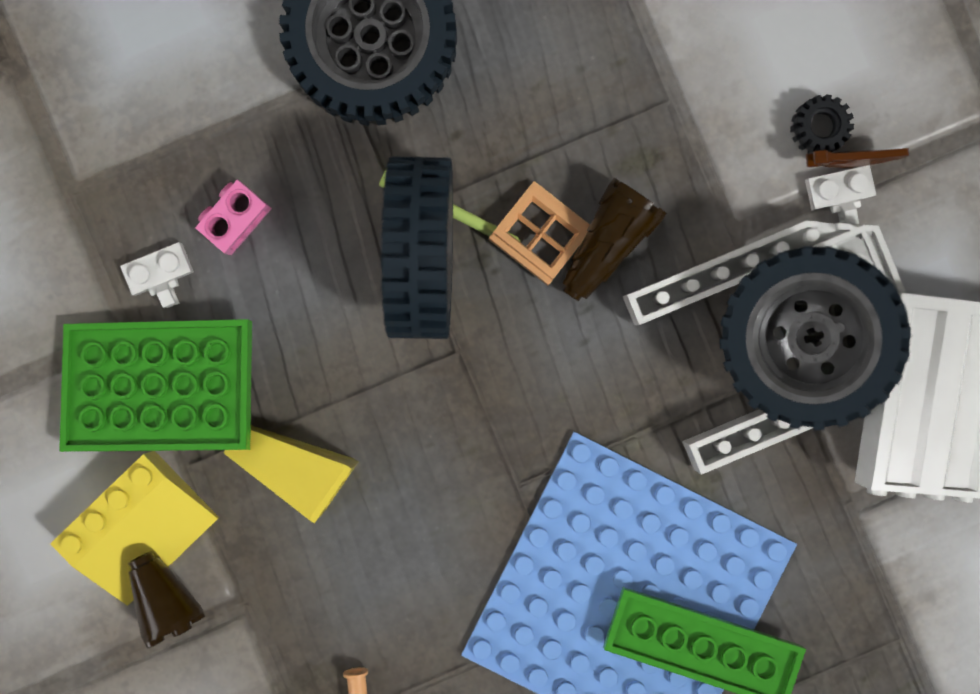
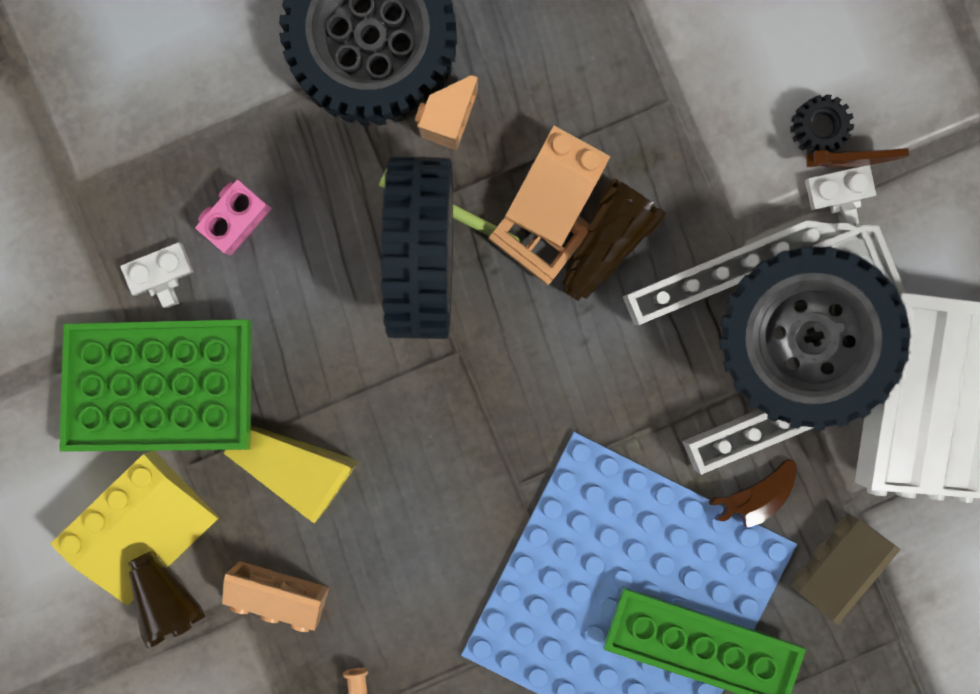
(274, 596): none -> light nougat slope
(447, 112): none -> light nougat slope
(557, 186): none -> light nougat slope
(761, 499): none -> reddish brown piece
(844, 567): none -> dark tan slope

